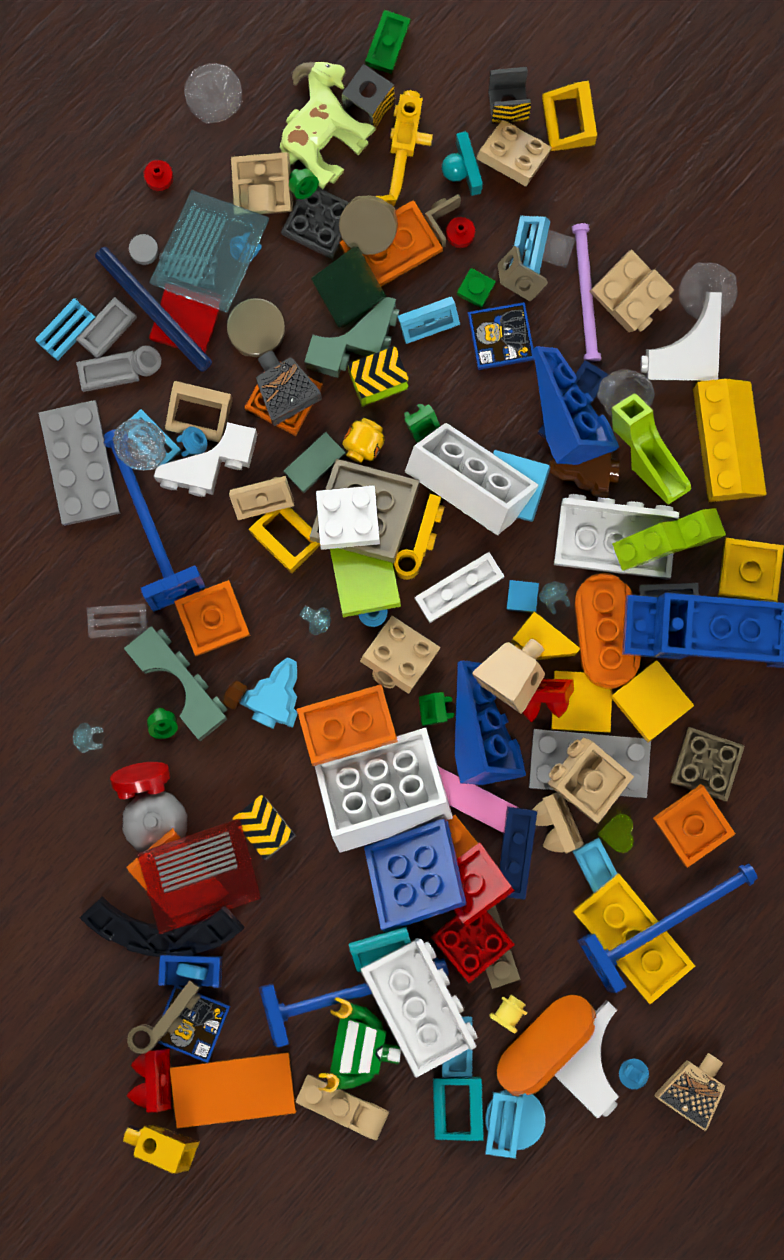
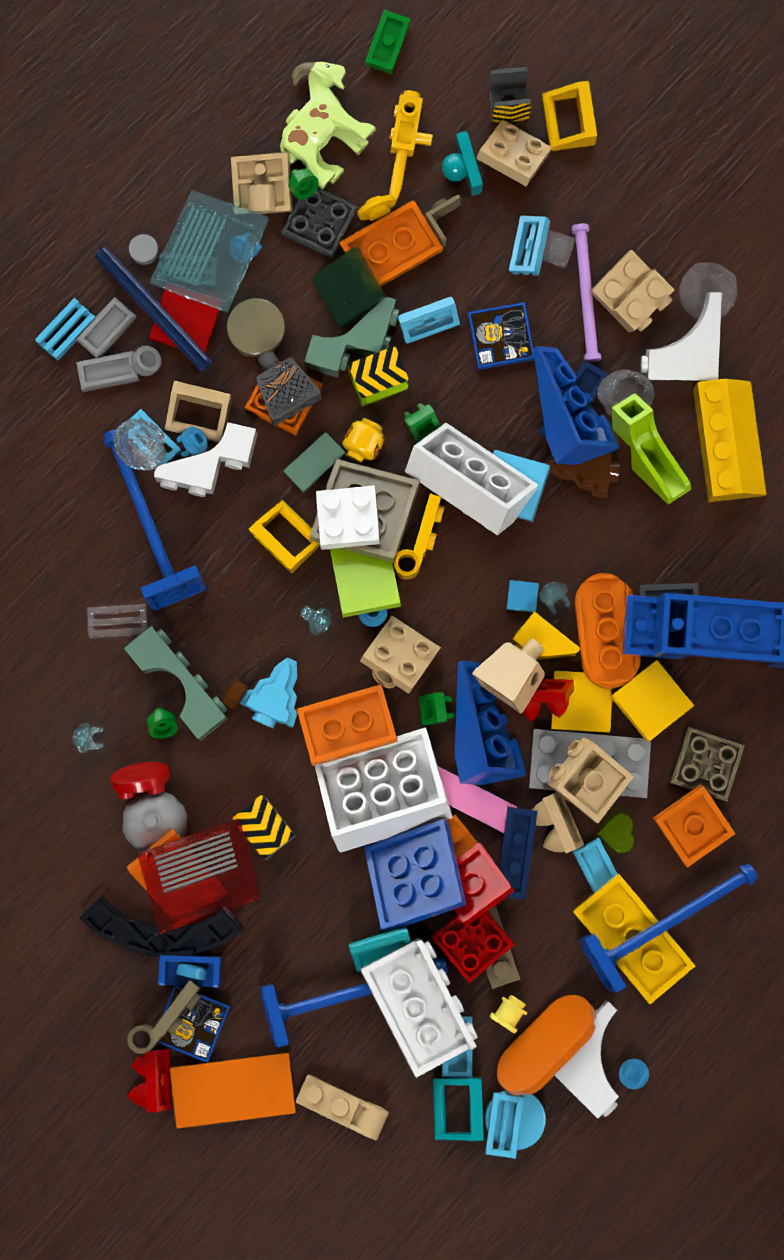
(79, 463): light grey plate -> none
(158, 175): red tile -> none
(172, 1151): yellow torso -> none
(212, 618): orange plate -> none
(213, 93): clear tile -> none
(261, 497): tan tile -> none
(358, 1048): torso -> none
(368, 224): dark tan tile -> none
(376, 105): dark grey piece -> none
(459, 587): white plate -> none
(460, 232): red tile -> none
(476, 288): green plate -> none
(519, 277): dark tan bracket -> none
(591, 527): white bracket -> none
(669, 538): lime arch -> none
(694, 1091): torso -> none
(750, 570): yellow tile -> none

